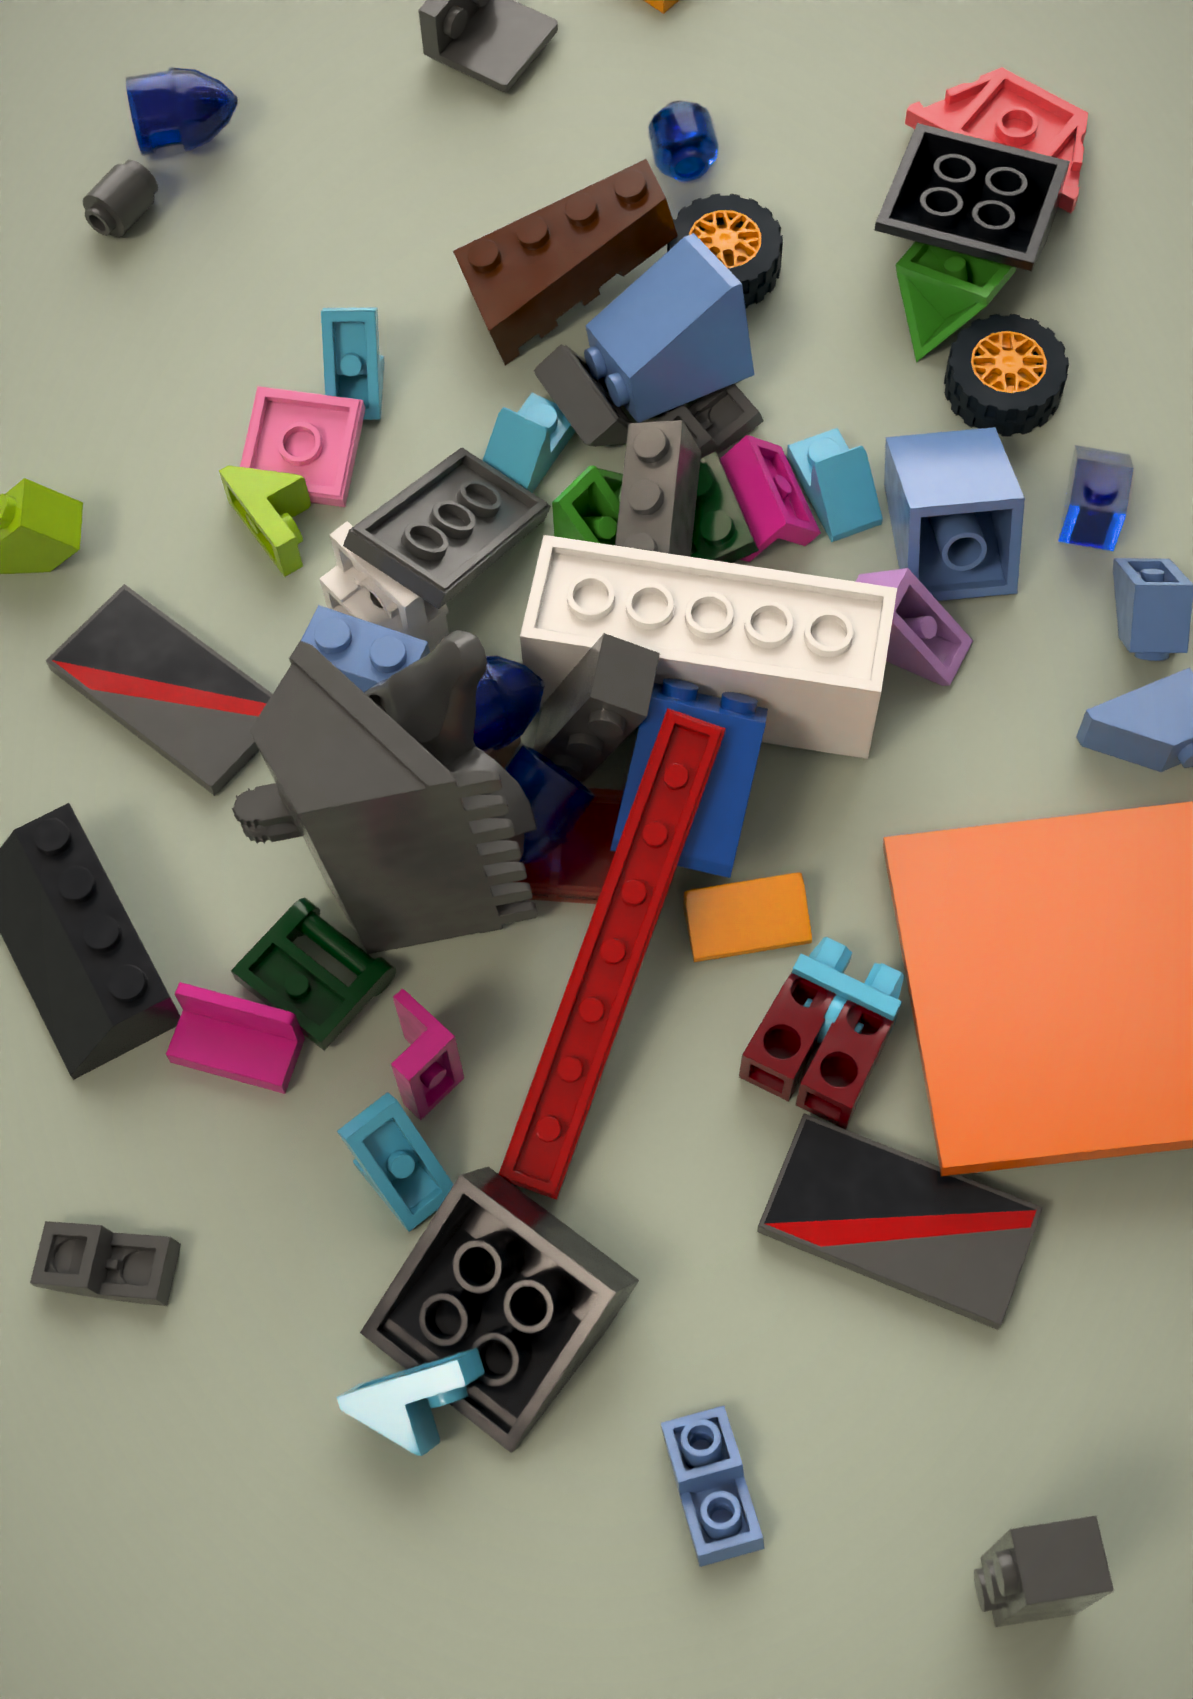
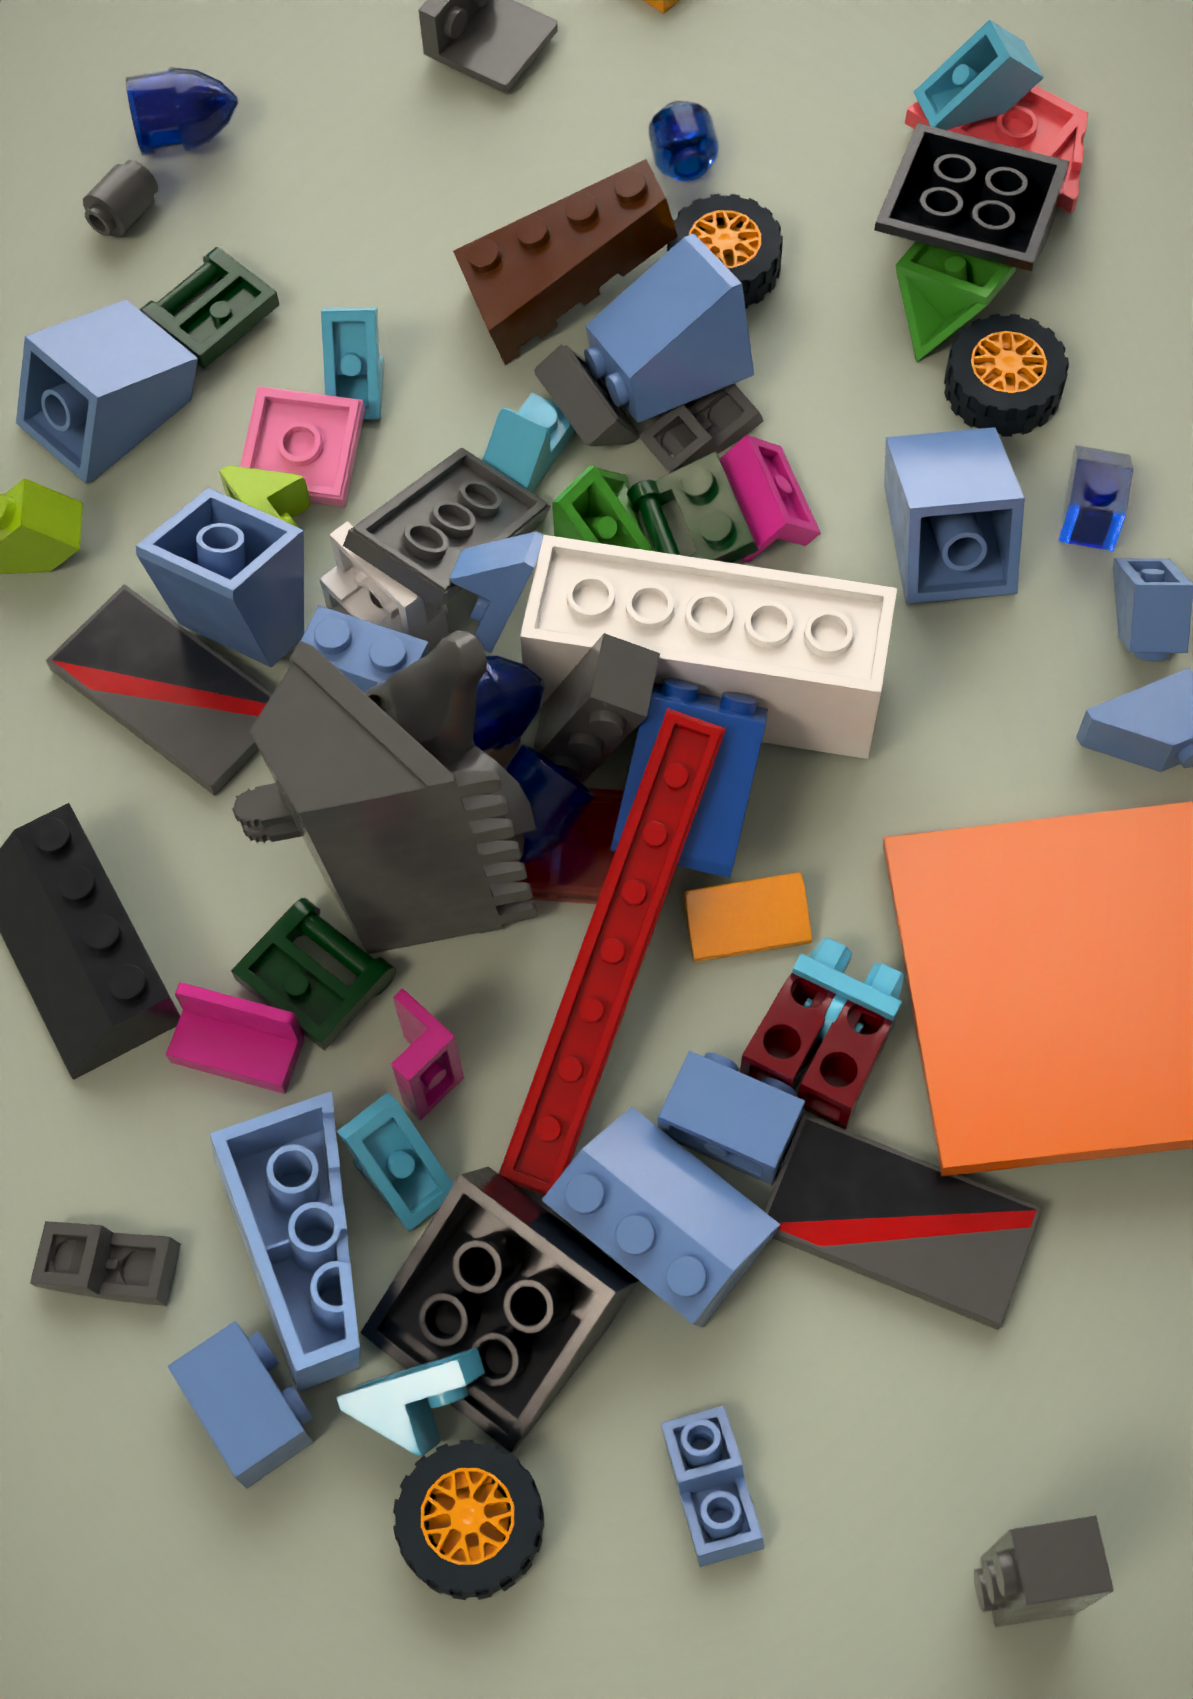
(101, 386): none -> medium blue slope
(220, 313): none -> dark green plate
(231, 575): none -> medium blue slope
(242, 1404): none -> medium blue brick
(292, 1220): none -> light blue wedge
(469, 1520): none -> black wheel
(498, 575): none -> medium blue slope
(659, 488): dark grey brick -> none
(662, 1215): none -> medium blue slope
(731, 1115): none -> medium blue brick
(836, 483): medium azure slope -> none
(922, 632): lavender slope -> none
(979, 79): none -> medium azure slope

